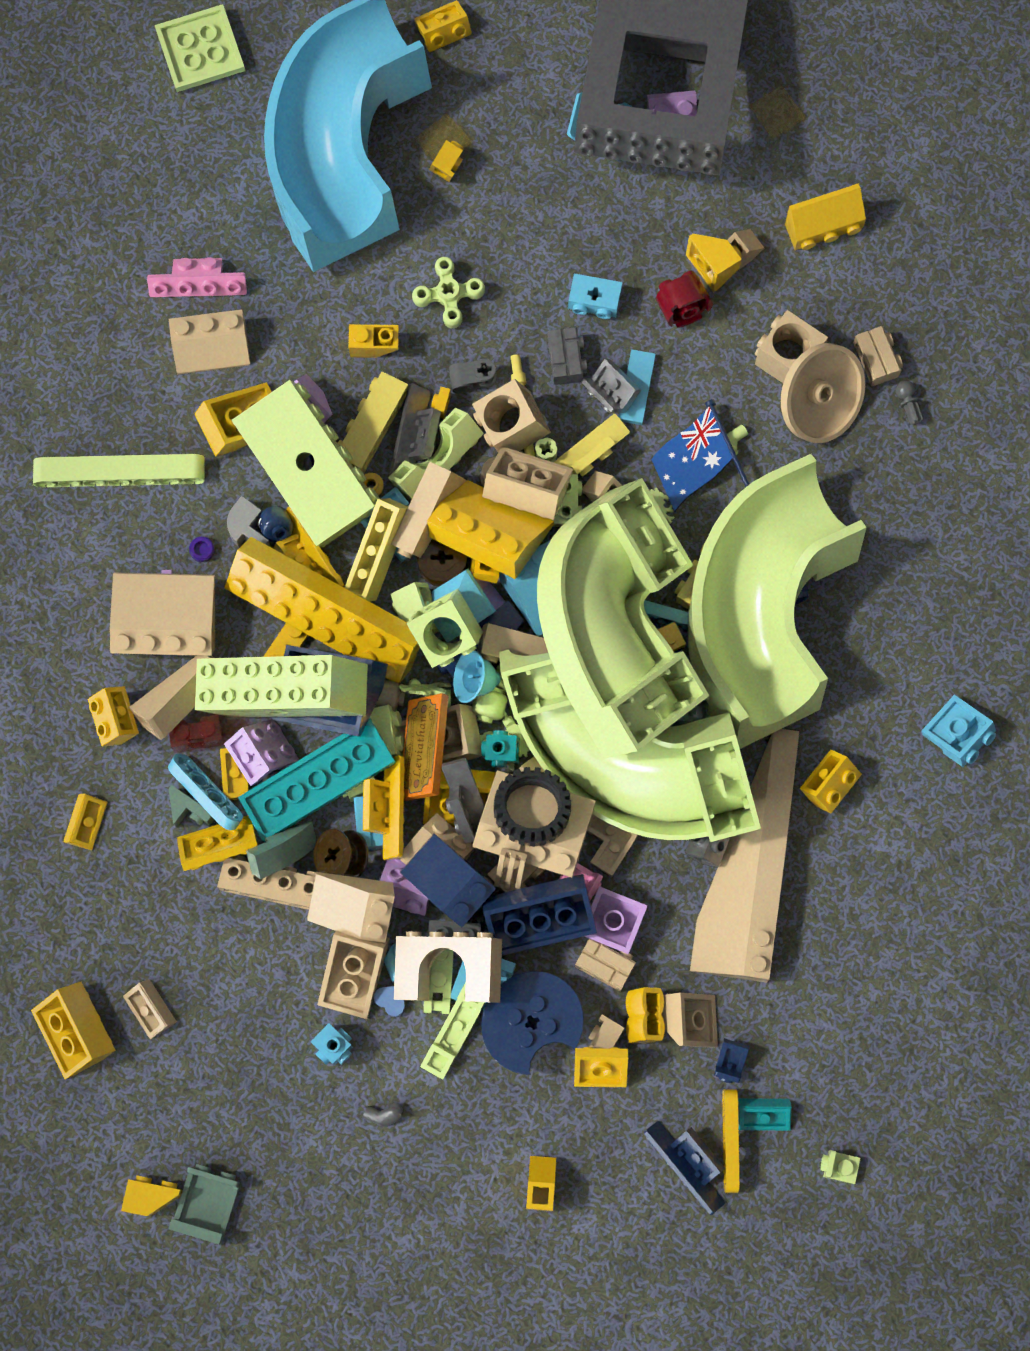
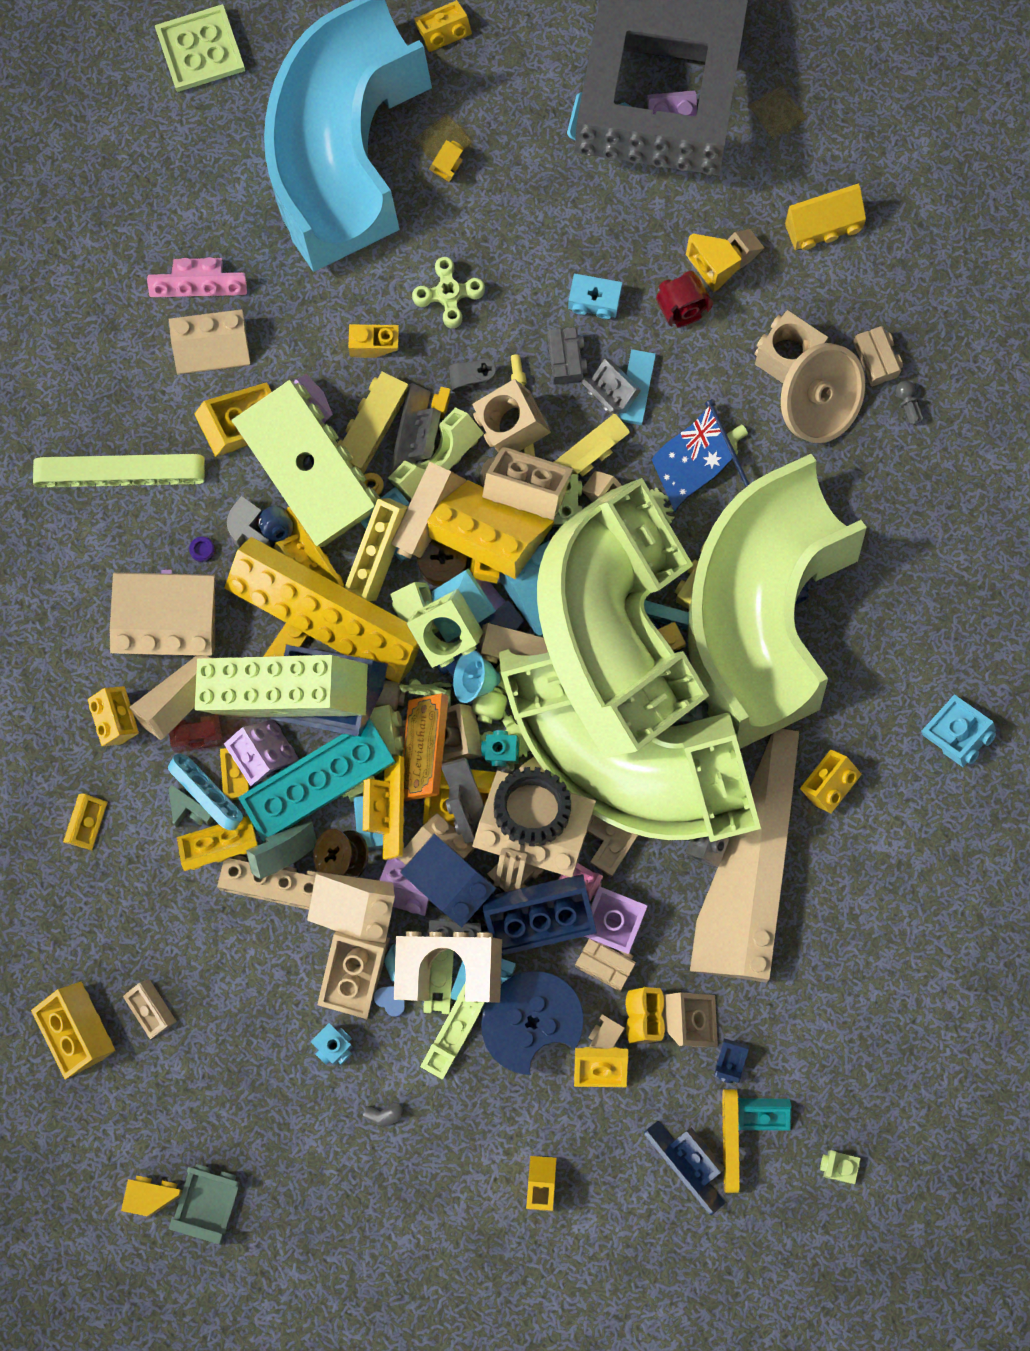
(542, 445): yellowish green bush -> none

